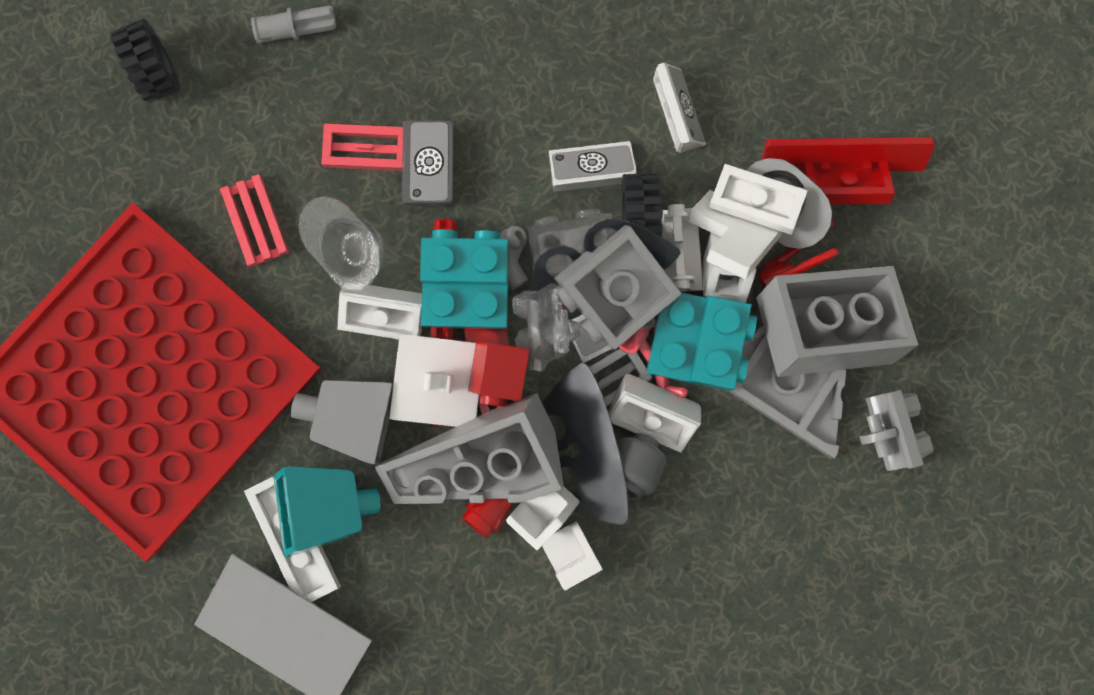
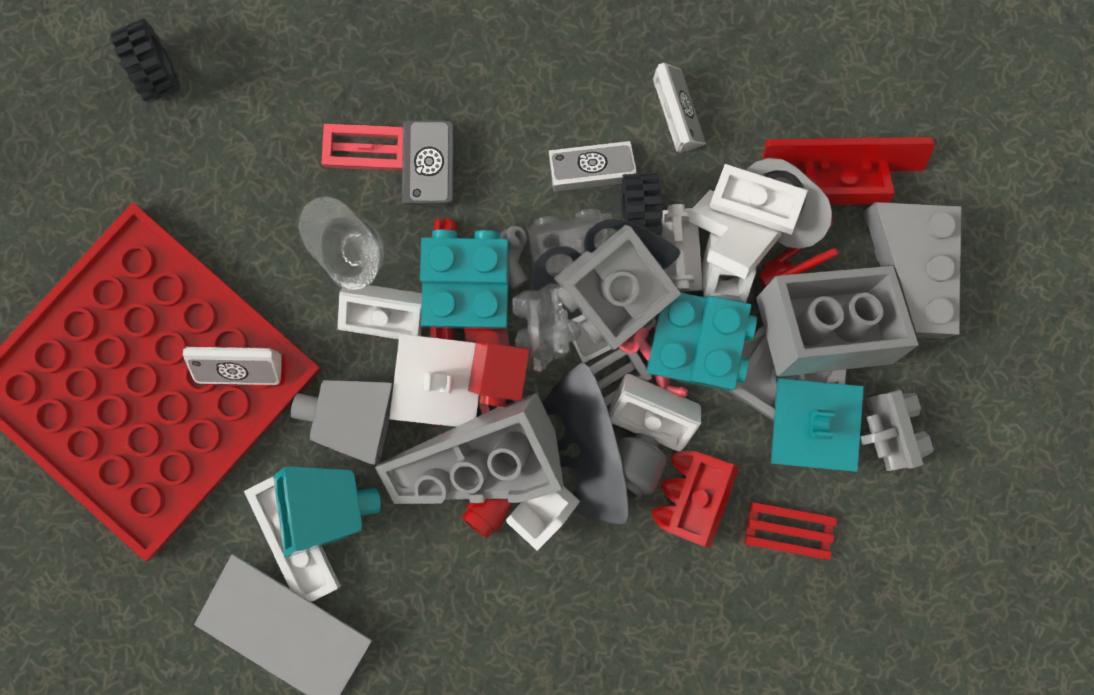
(233, 365): none -> slope
(243, 189): coral tile -> none
(293, 24): light grey axle -> none
(571, 556): white panel -> none
(698, 498): none -> red plate
(817, 424): none -> teal piece
(826, 537): none -> red tile
(926, 256): none -> light grey wedge

